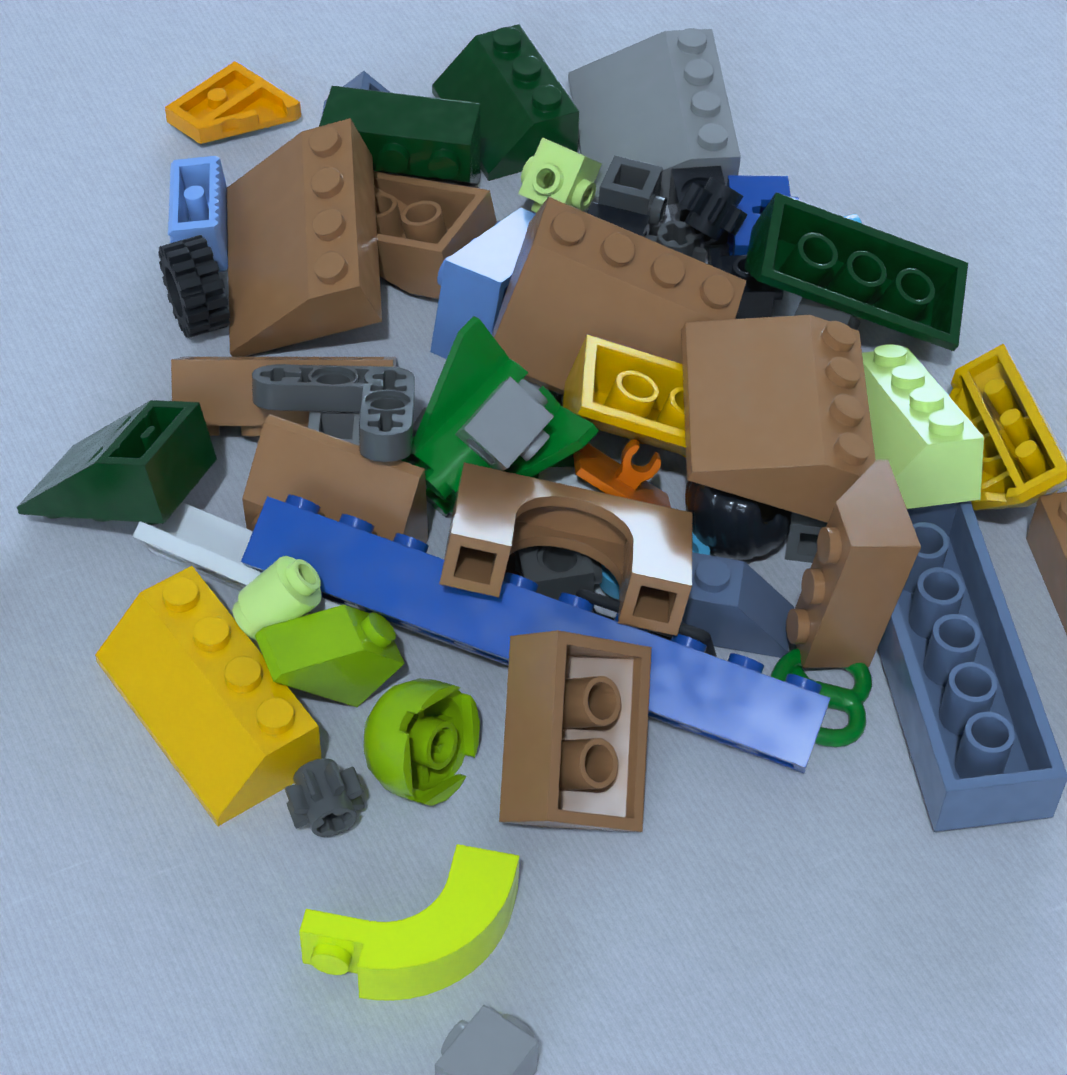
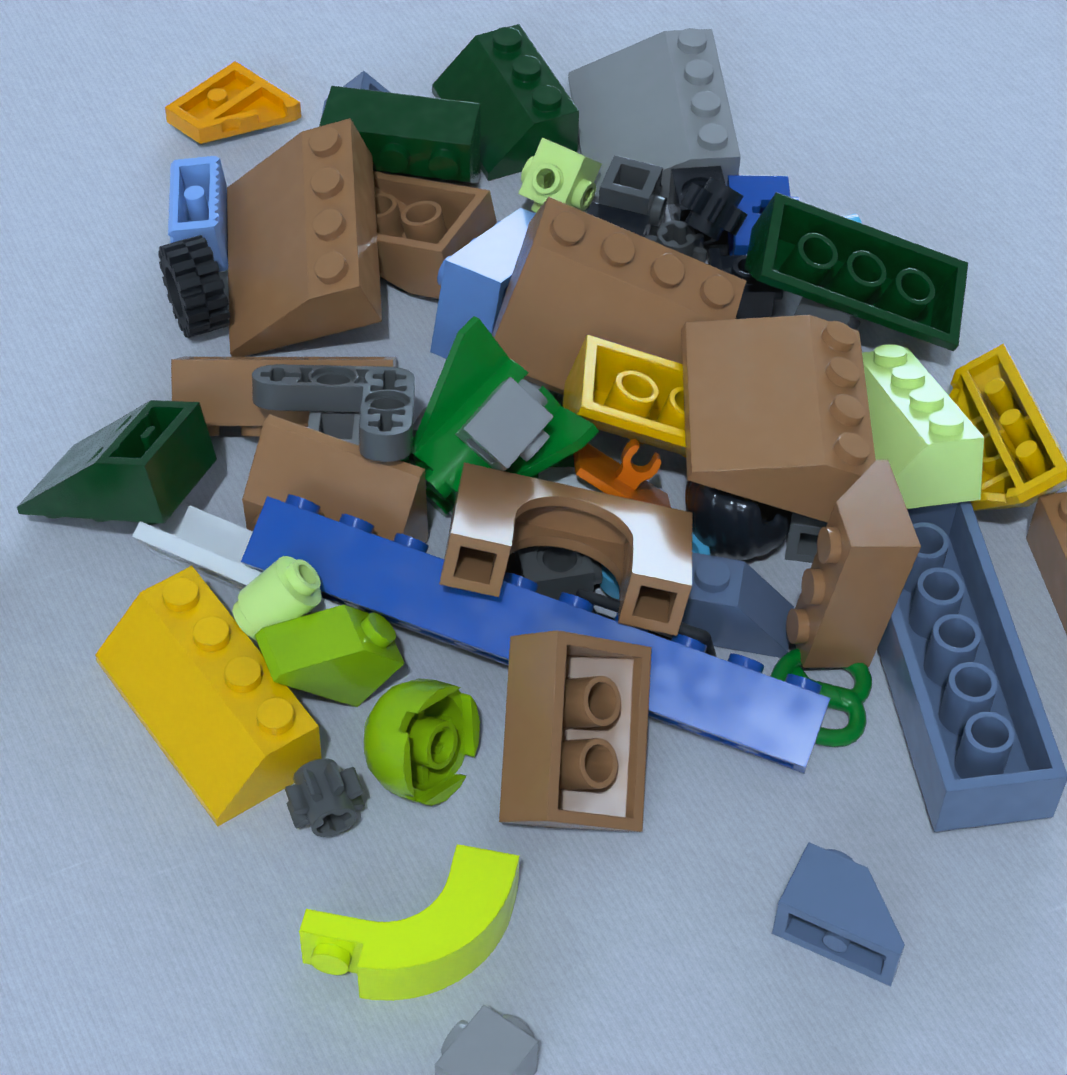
(839, 914): none -> sand blue slope

